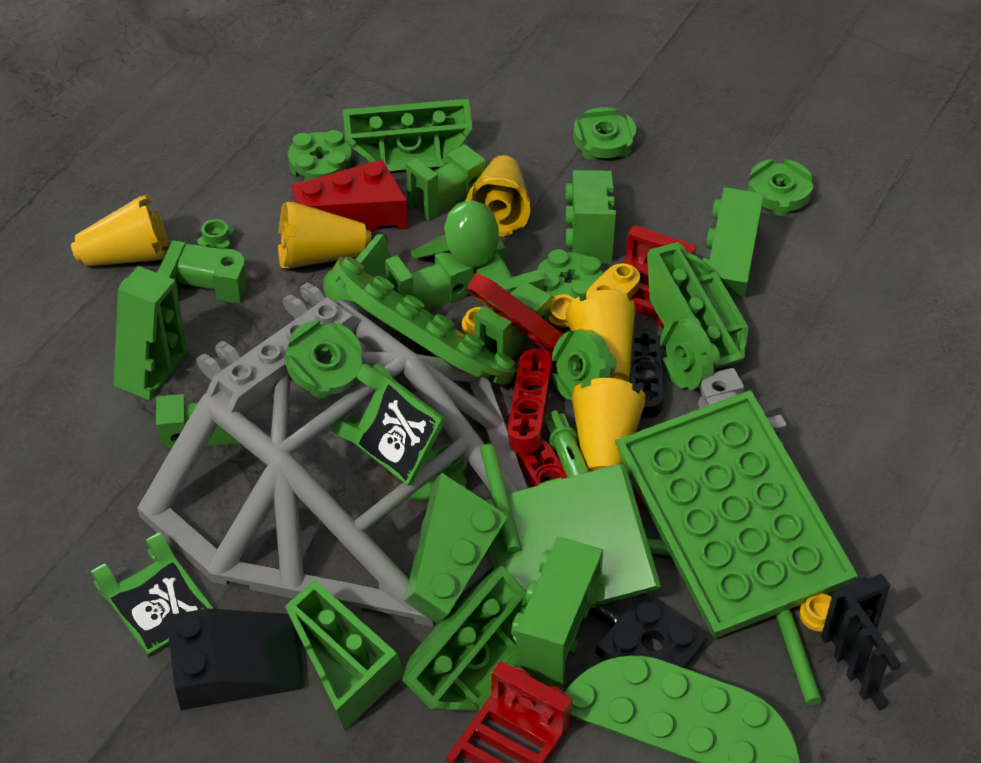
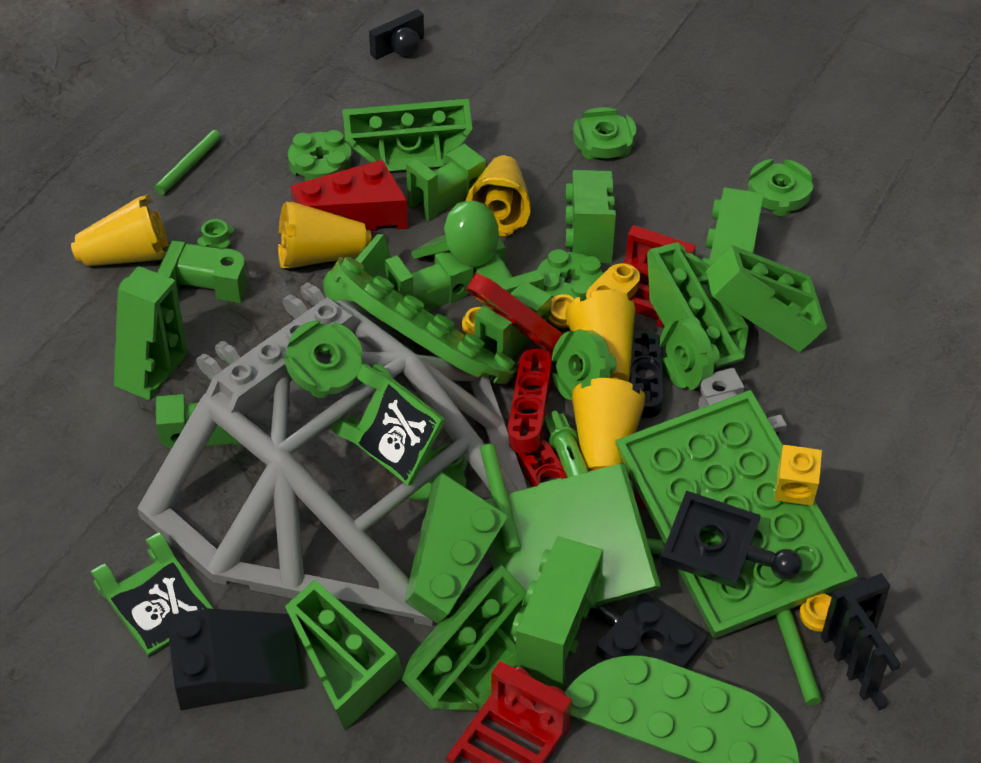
(187, 162): none -> bright green bar
(398, 36): none -> black tile
(726, 560): none -> black plate
(768, 296): none -> bright green wedge
(798, 475): none -> yellow brick

